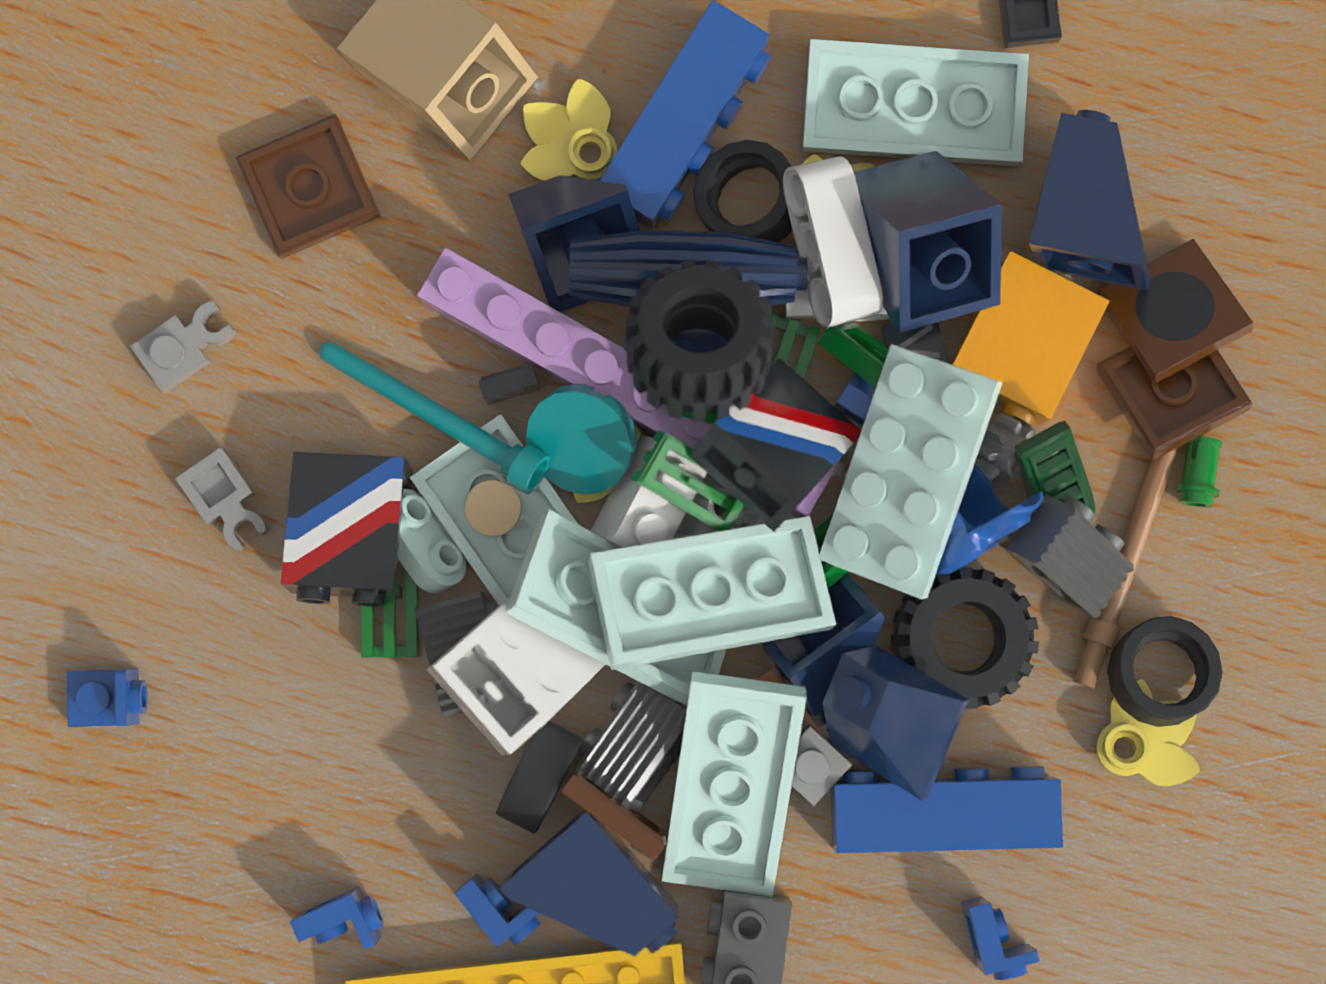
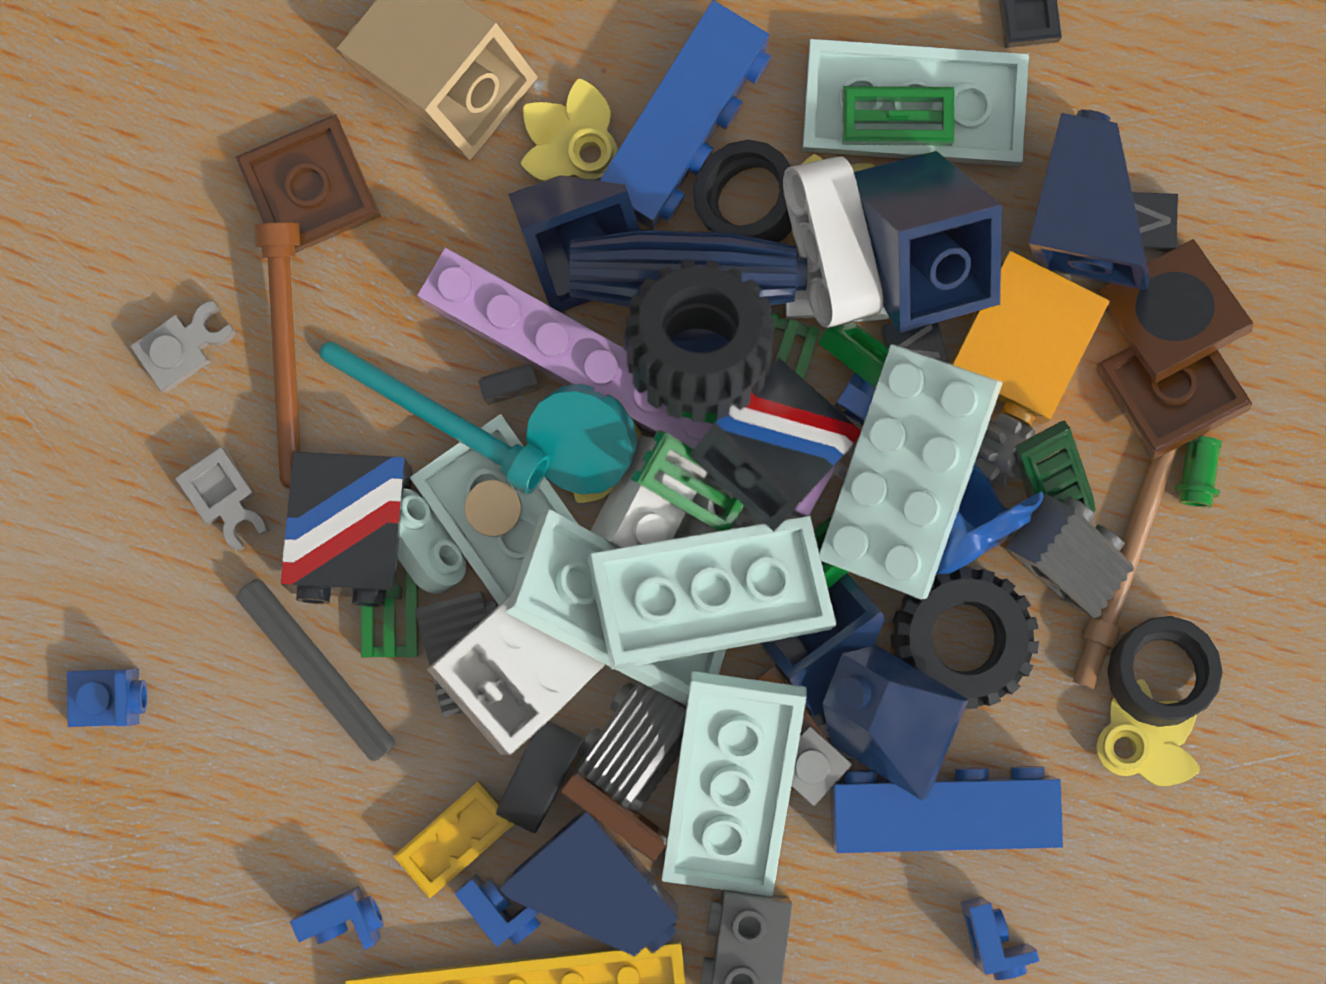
(278, 245): none -> dark orange piece
(315, 669): none -> dark grey axle
(453, 840): none -> yellow plate
(850, 116): none -> green tile
(1157, 220): none -> black tile

